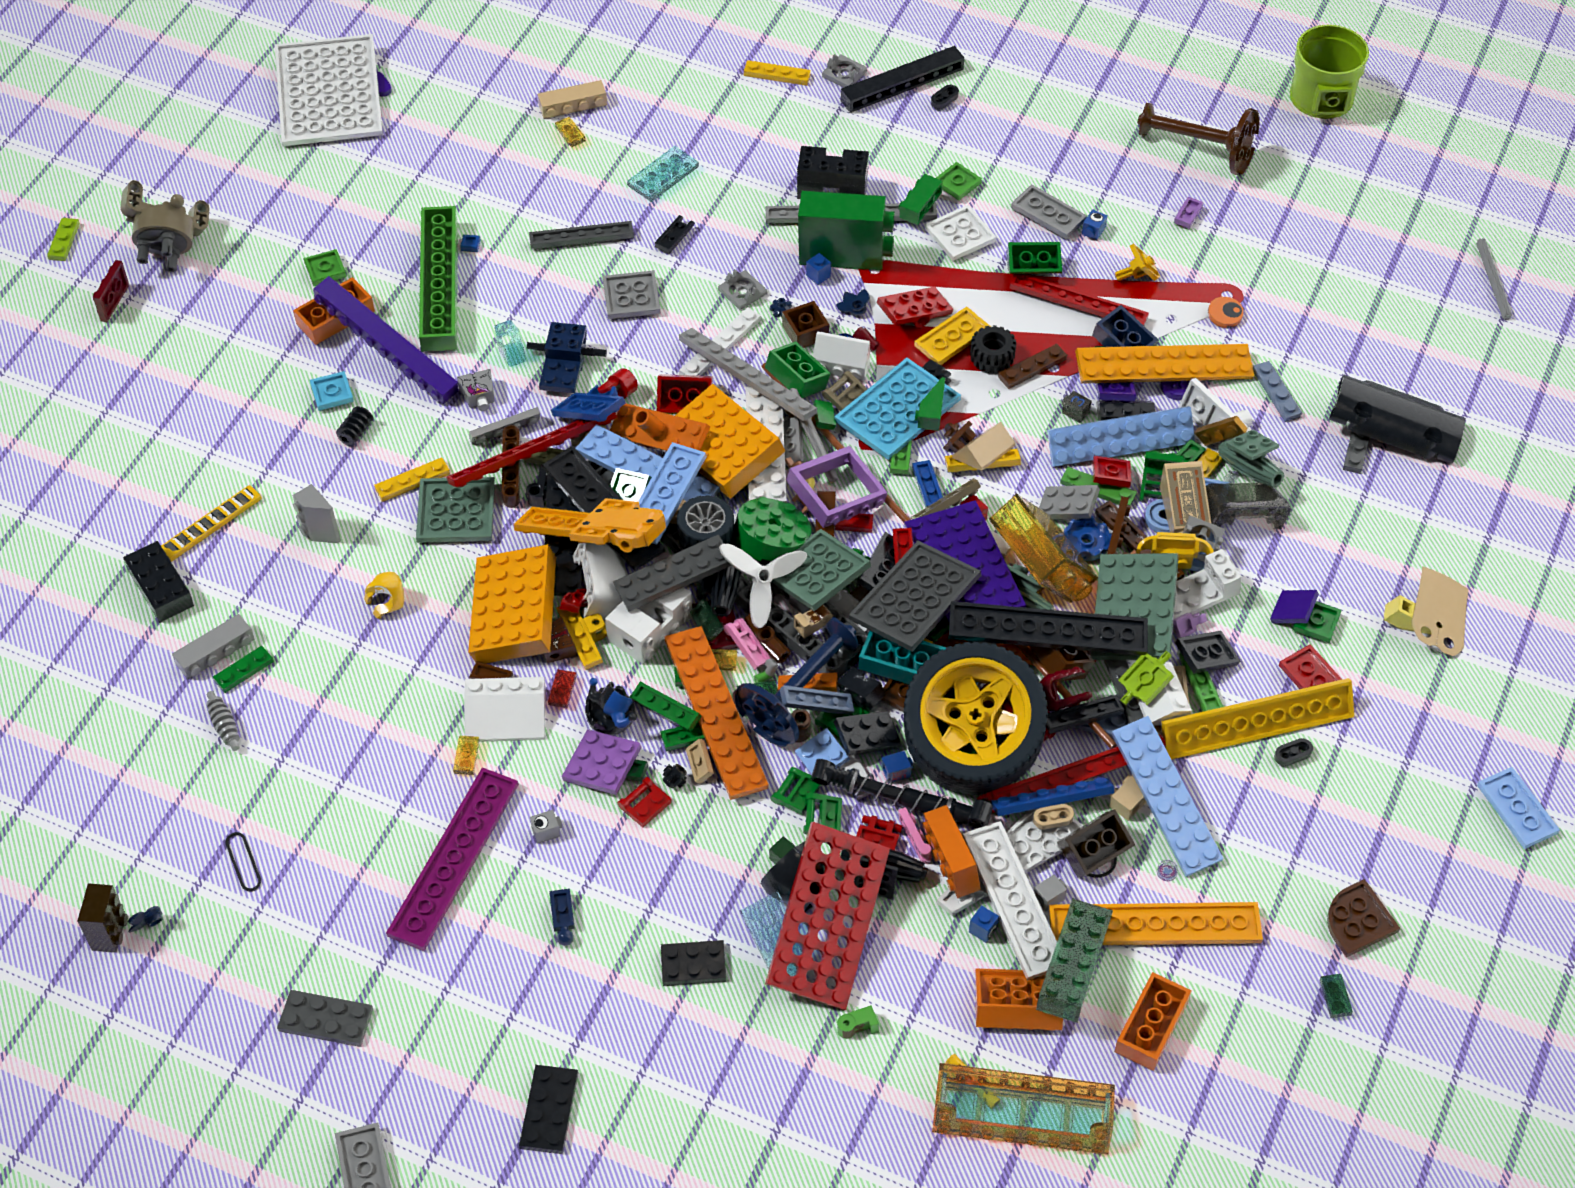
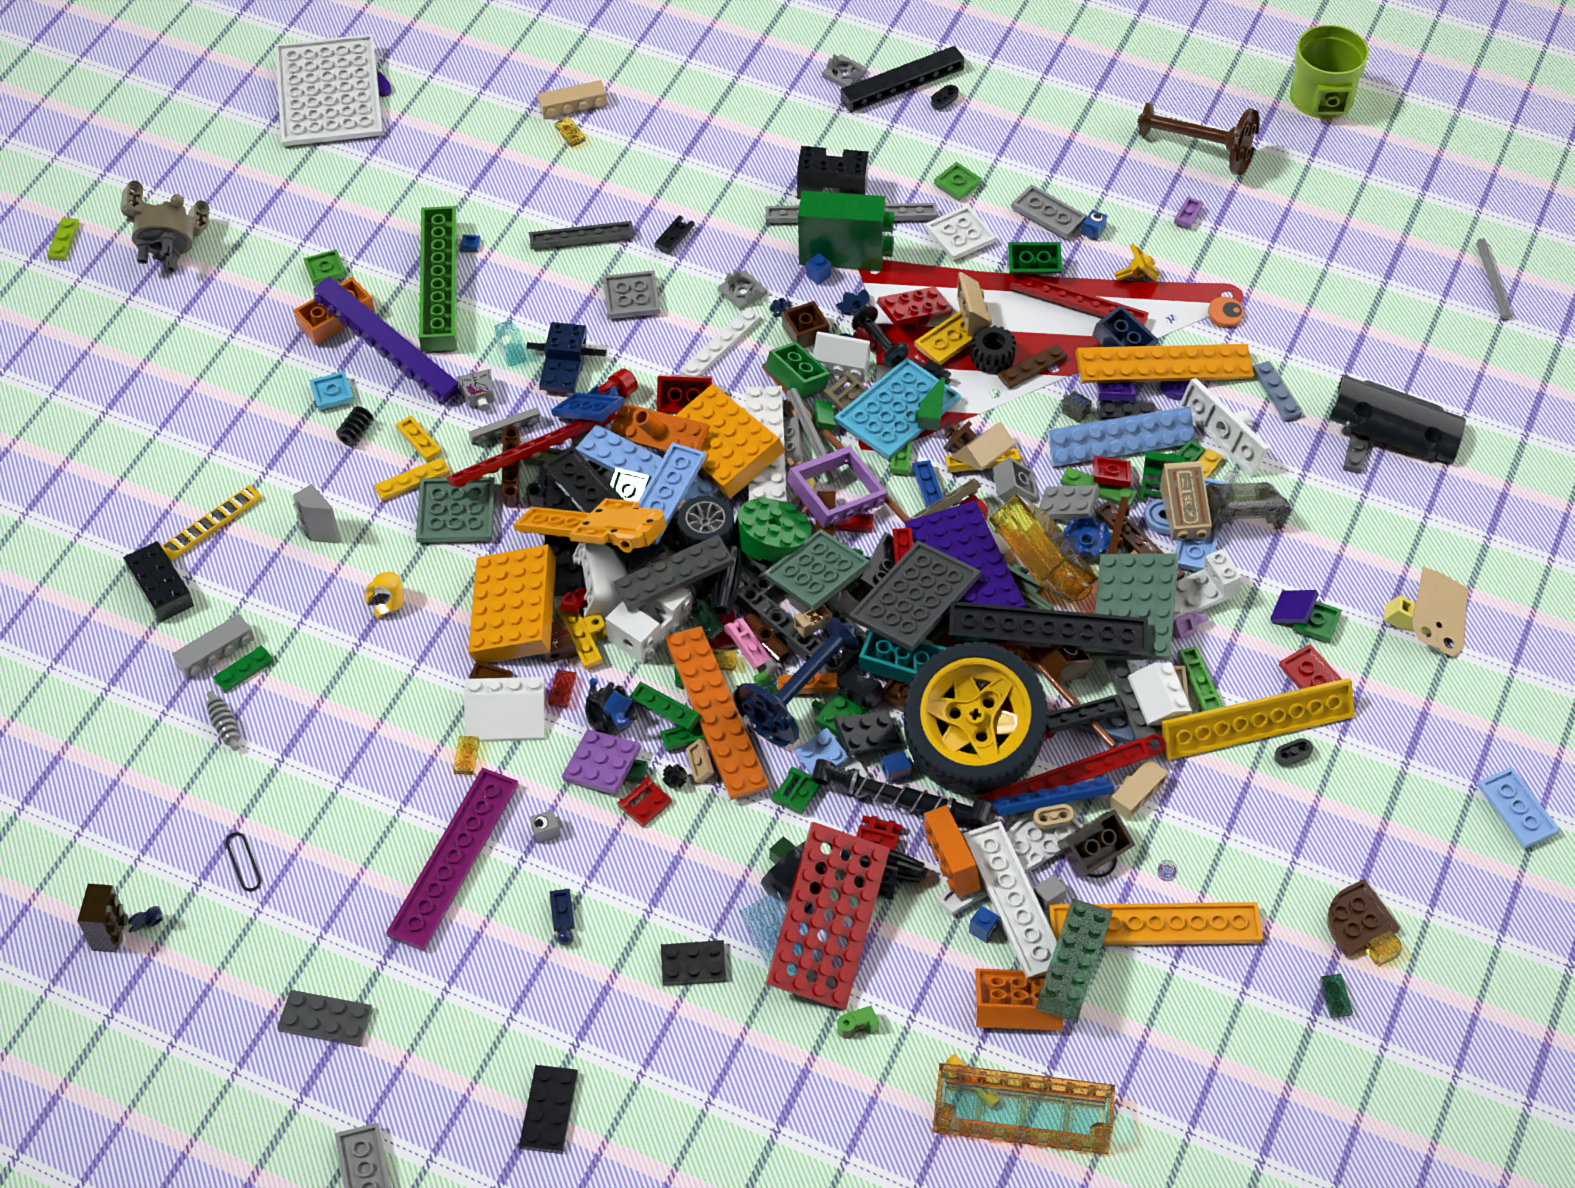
(111, 291): dark red plate -> none
(418, 438): none -> yellow plate
(663, 173): clear light blue plate -> none
(748, 374): light grey plate -> none
(761, 590): white piece -> none
(777, 72): yellow plate -> none
(804, 727): reddish brown plant -> none
(816, 700): sand blue plate -> none
(829, 810): green plate -> none
(894, 352): none -> black hose
(915, 836): bright pink plate -> none
(920, 199): green brick -> none
(972, 305): none -> tan slope
(1014, 478): none -> light grey slope
(1049, 685): dark red piece -> none
(1146, 678): lime plate -> none
(1152, 1021): orange brick -> none
(1167, 796): light blue plate -> none
(1182, 543): yellow plate -> none
(1207, 652): black plate -> none
(1216, 530): light grey piece -> none
(1221, 430): pearl gold plate -> none
(1247, 456): sand green plate -> none
(1384, 948): none -> clear yellow brick

